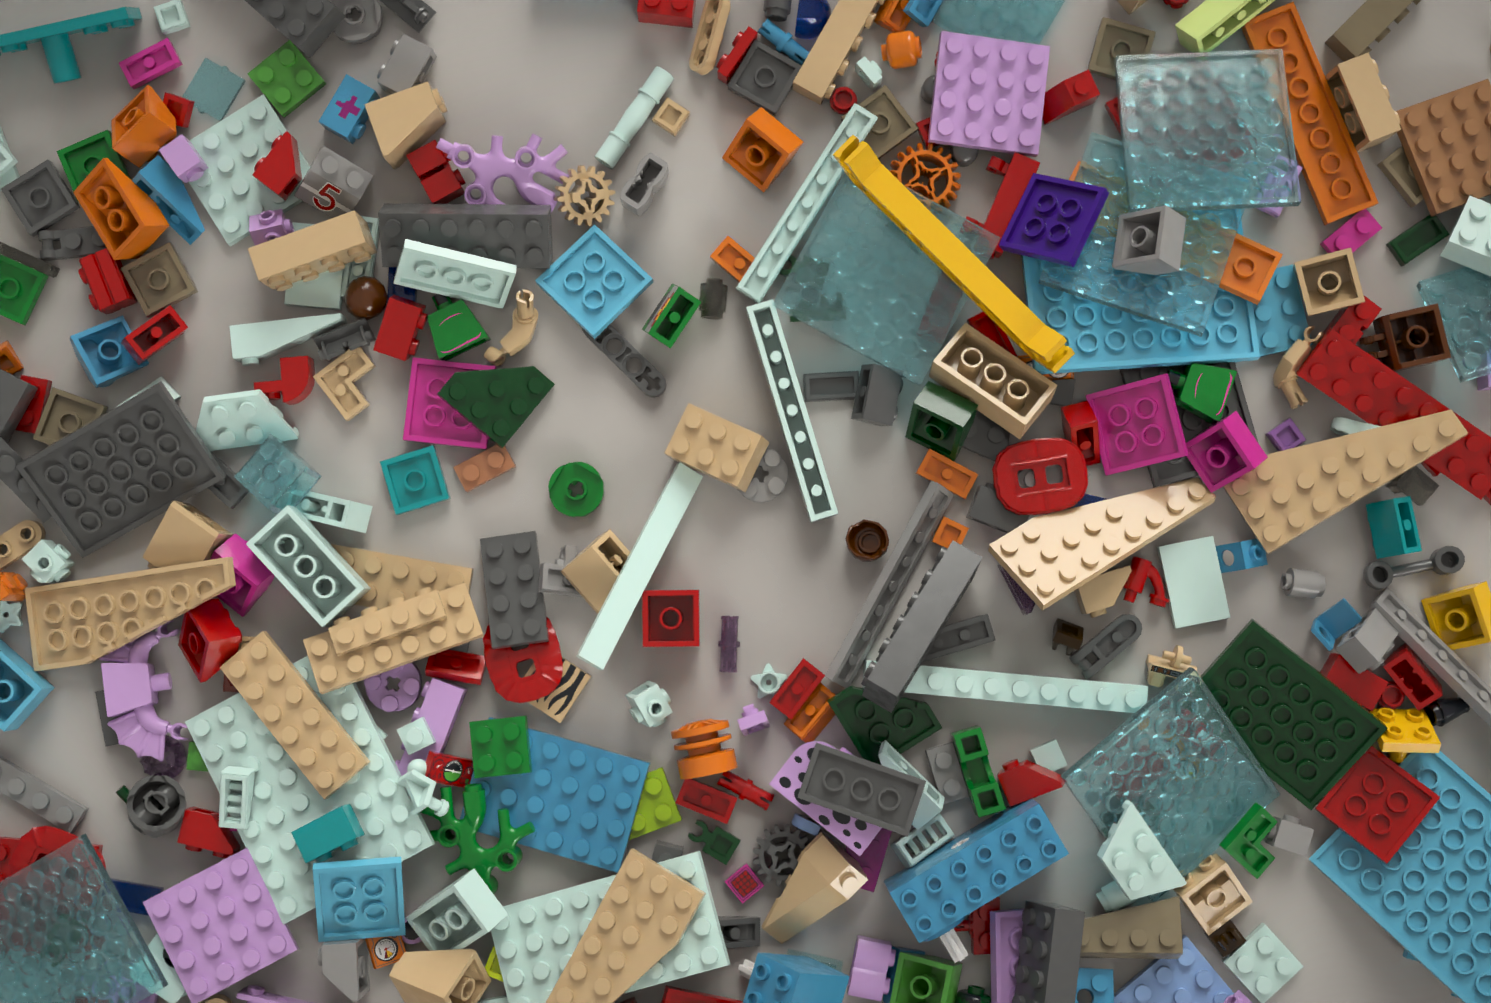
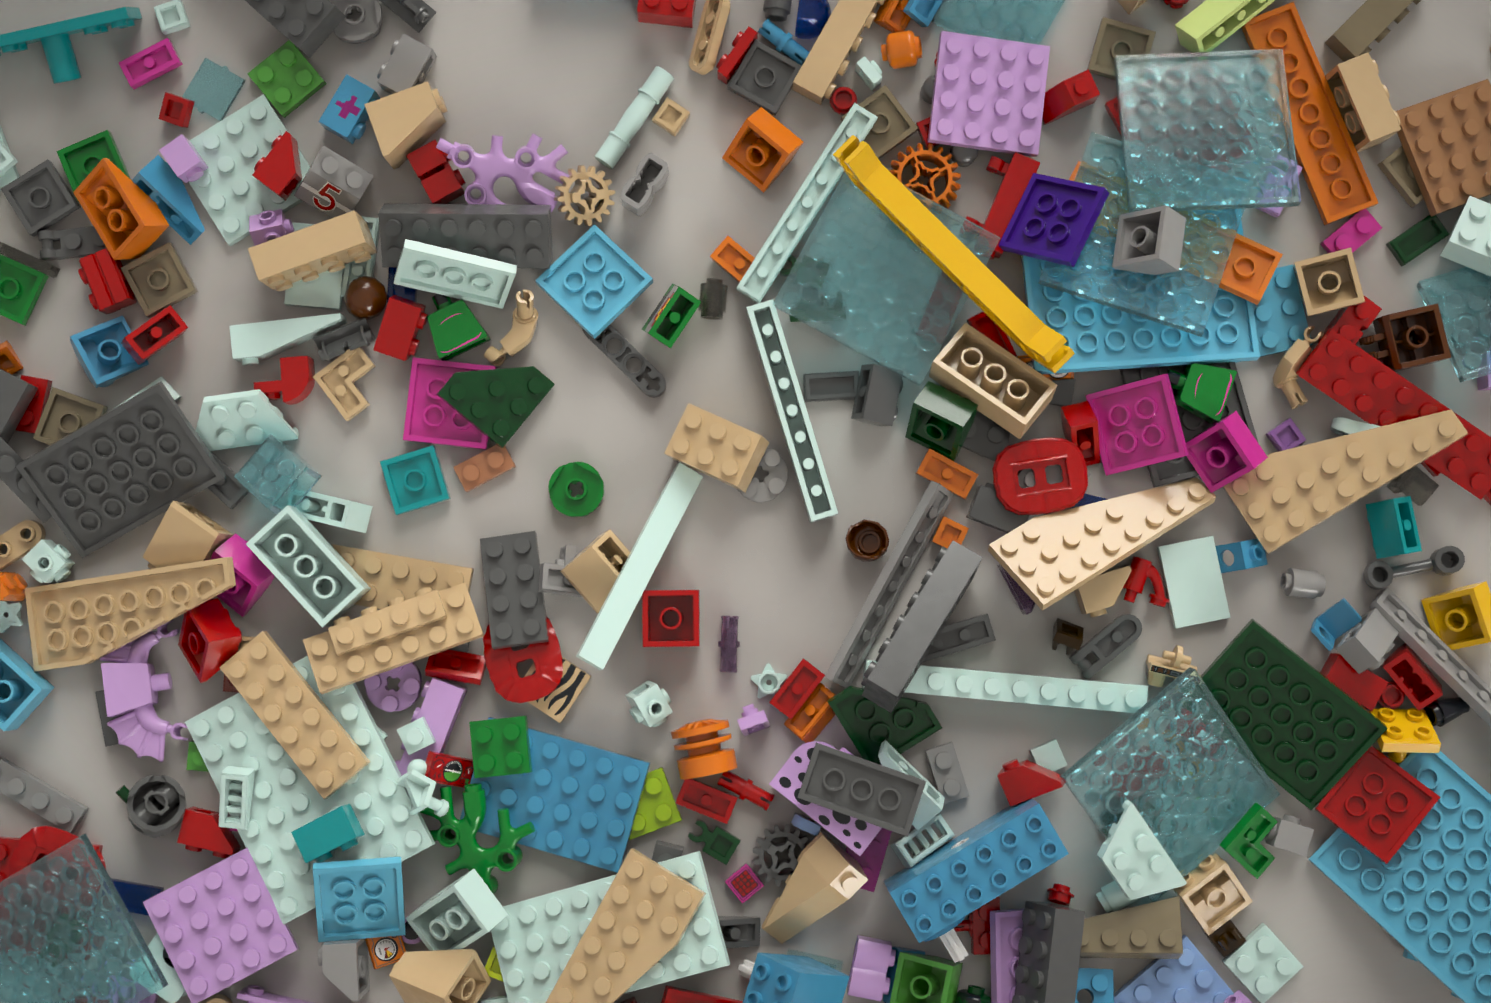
(142, 127): orange slope -> none
(176, 760): clear purple gear -> none
(976, 770): green arch -> none
(1060, 894): none -> red plate

